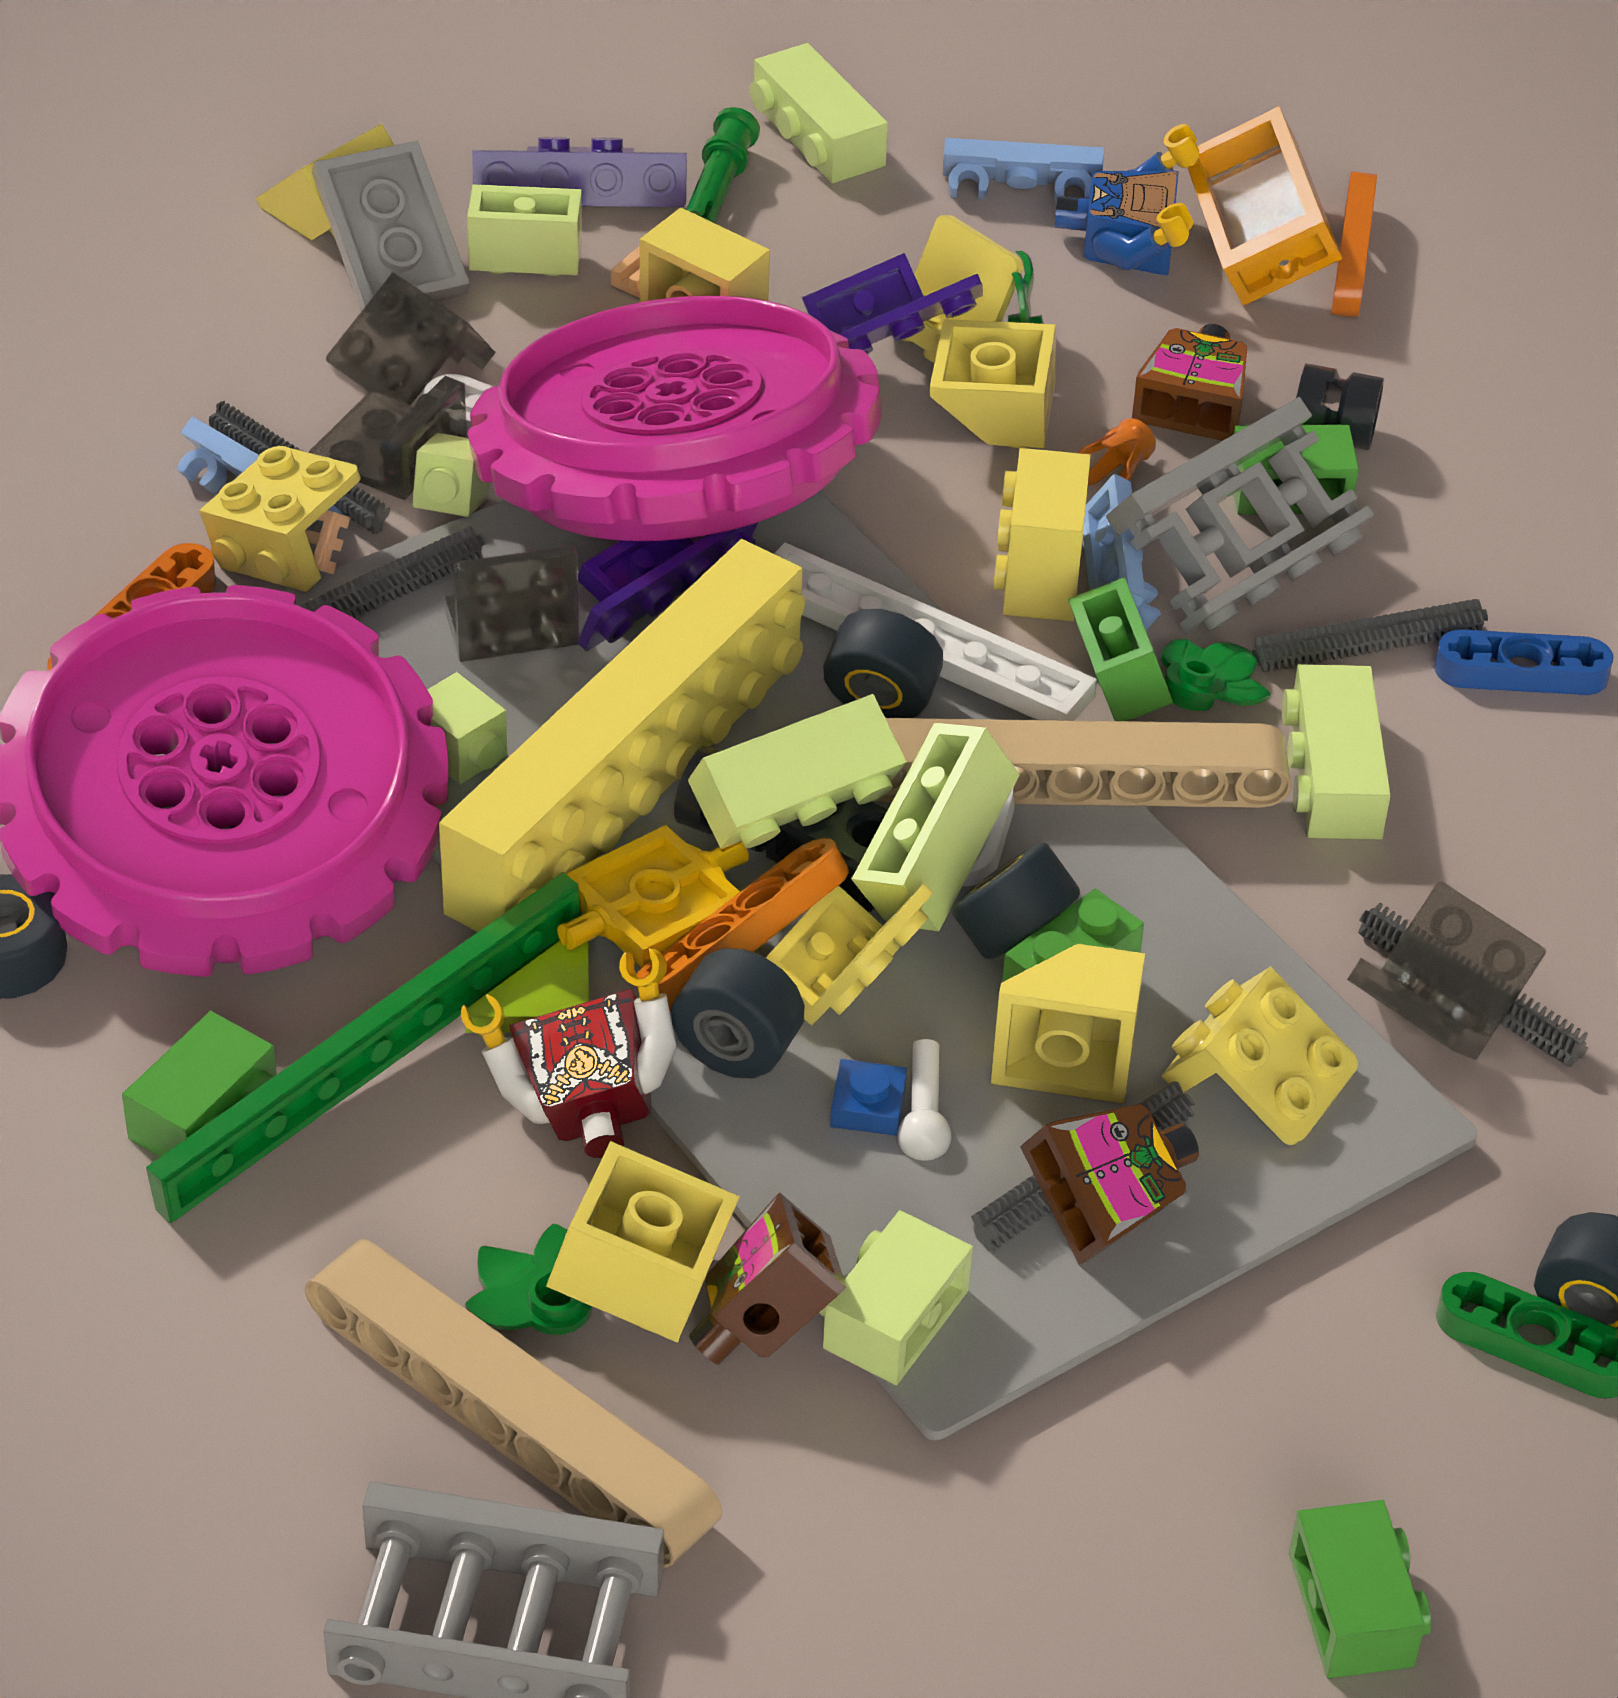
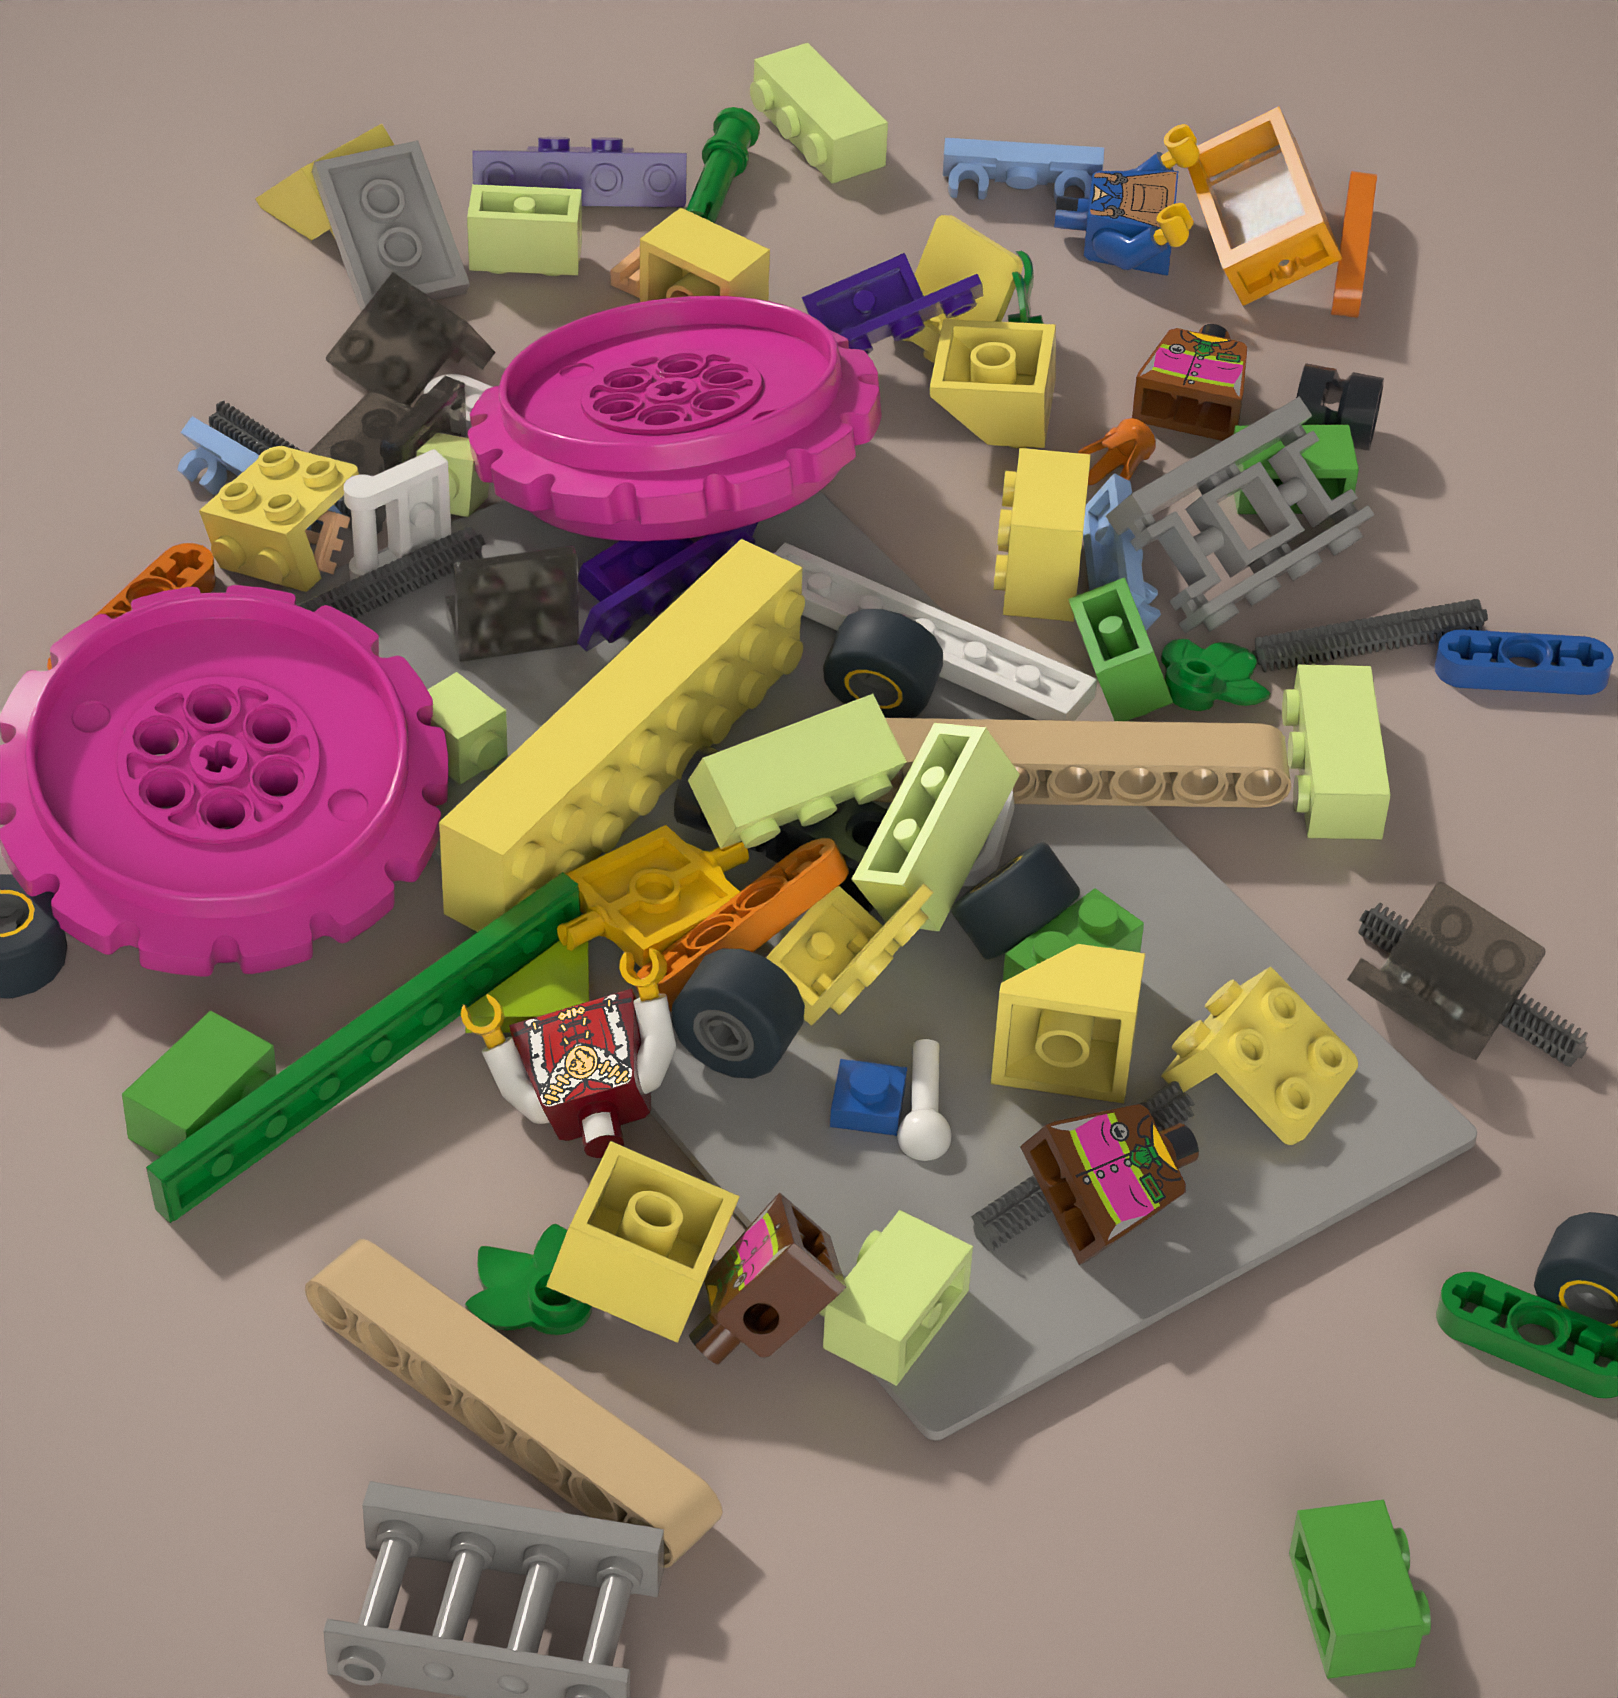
(415, 510): none -> white plate

